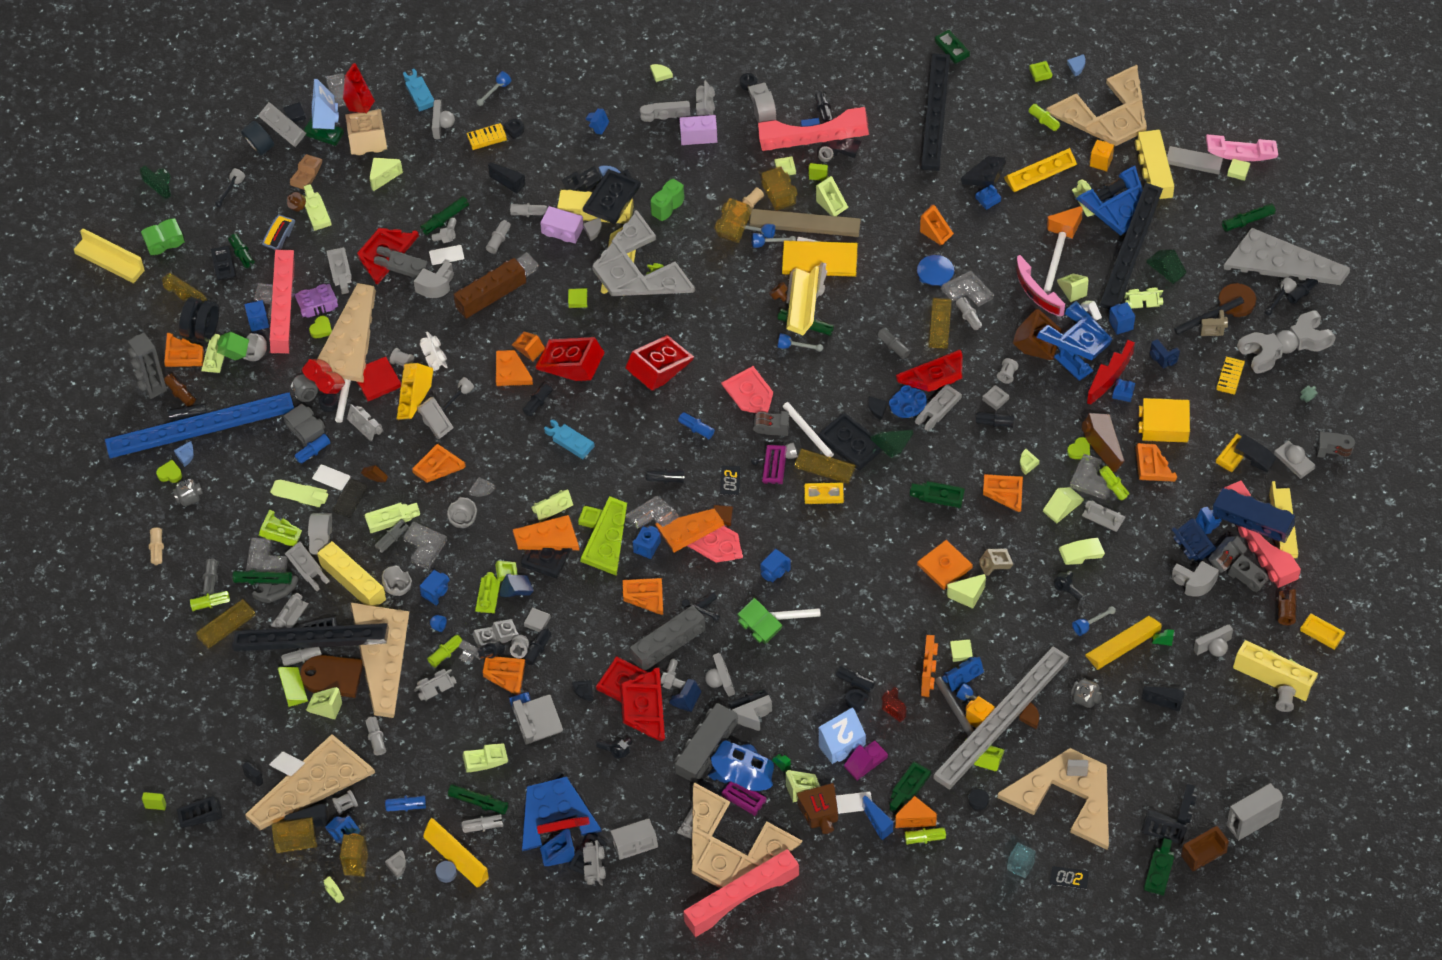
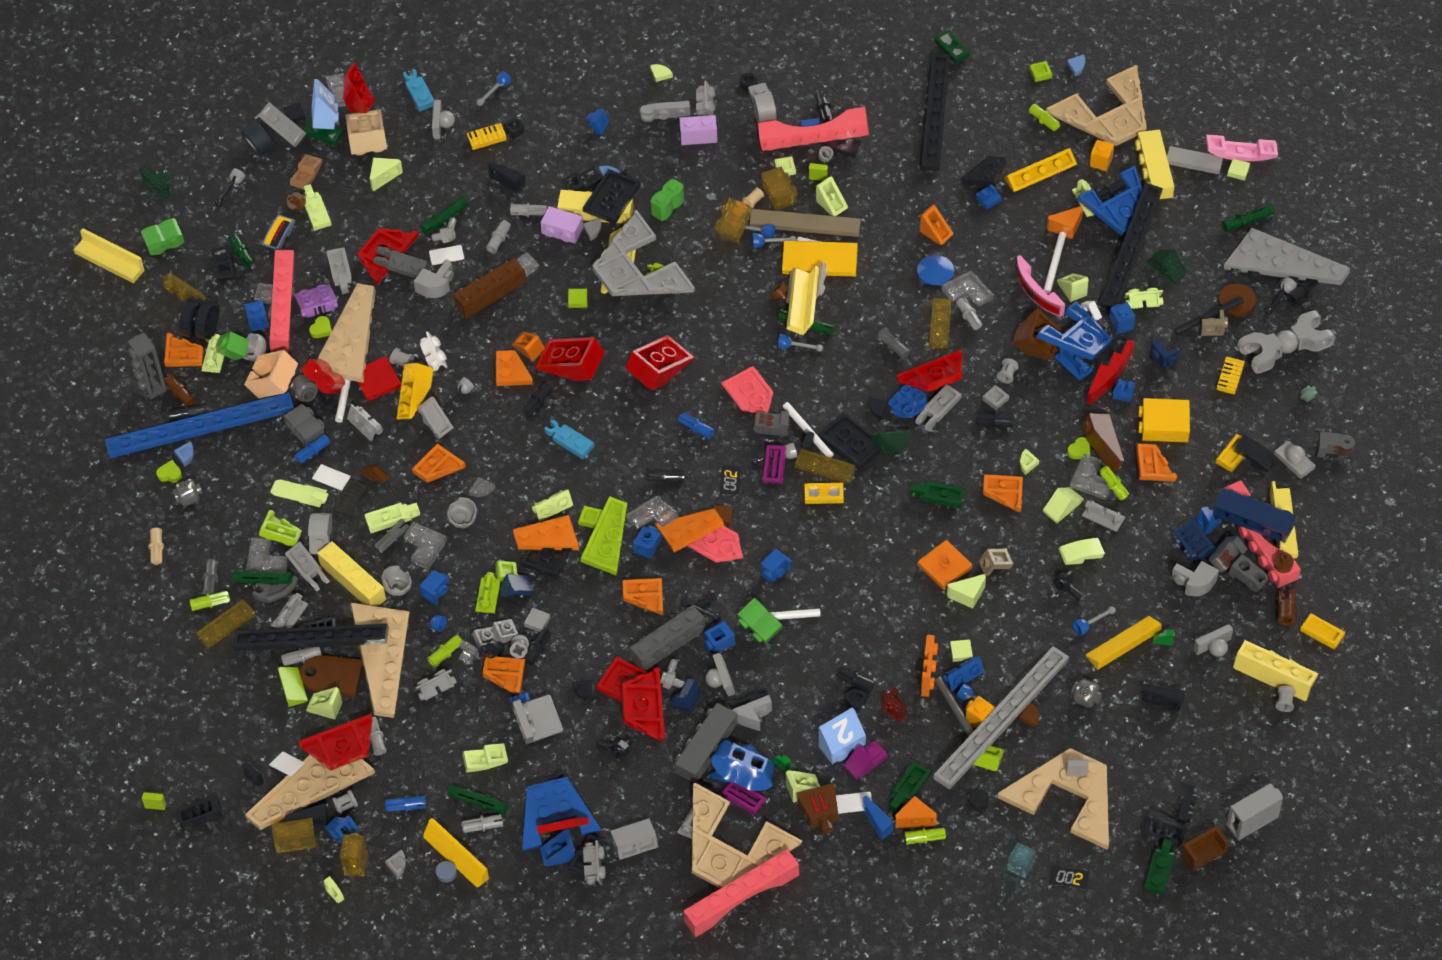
(275, 373): none -> light nougat piece
(340, 744): none -> red wing
(719, 638): none -> blue brick
(808, 441): none -> black tile
(1283, 562): none -> reddish brown tile

